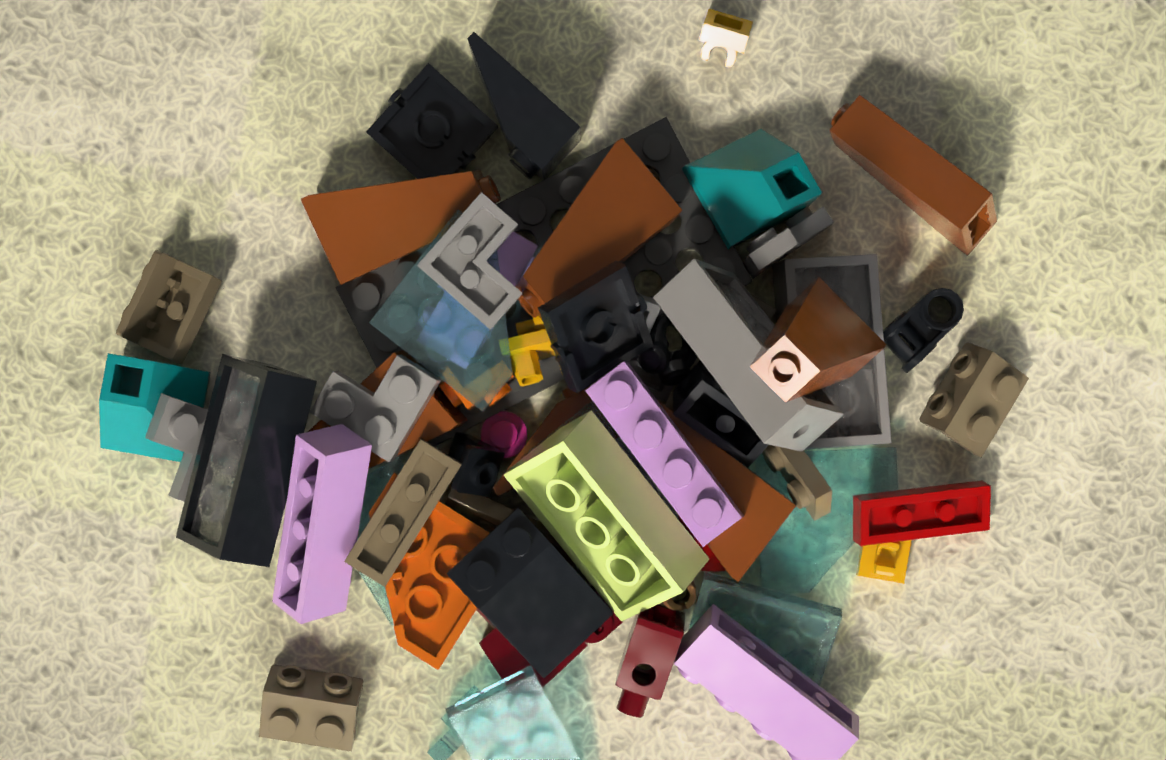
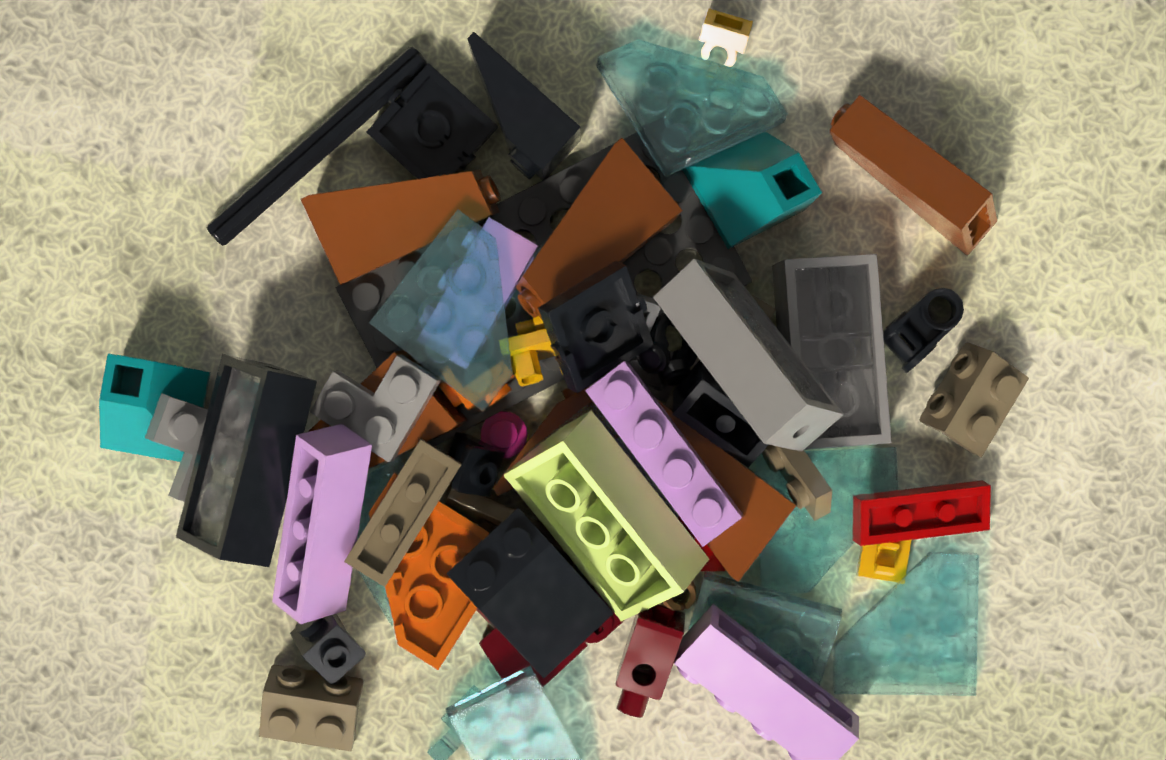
(168, 307): dark tan bracket -> none
(316, 146): none -> black axle
(328, 647): none -> black bracket
(461, 263): light grey plate -> none
(686, 103): none -> clear light blue plate
(773, 247): light grey plate -> none
(815, 344): dark orange slope -> none
(917, 634): none -> clear light blue plate

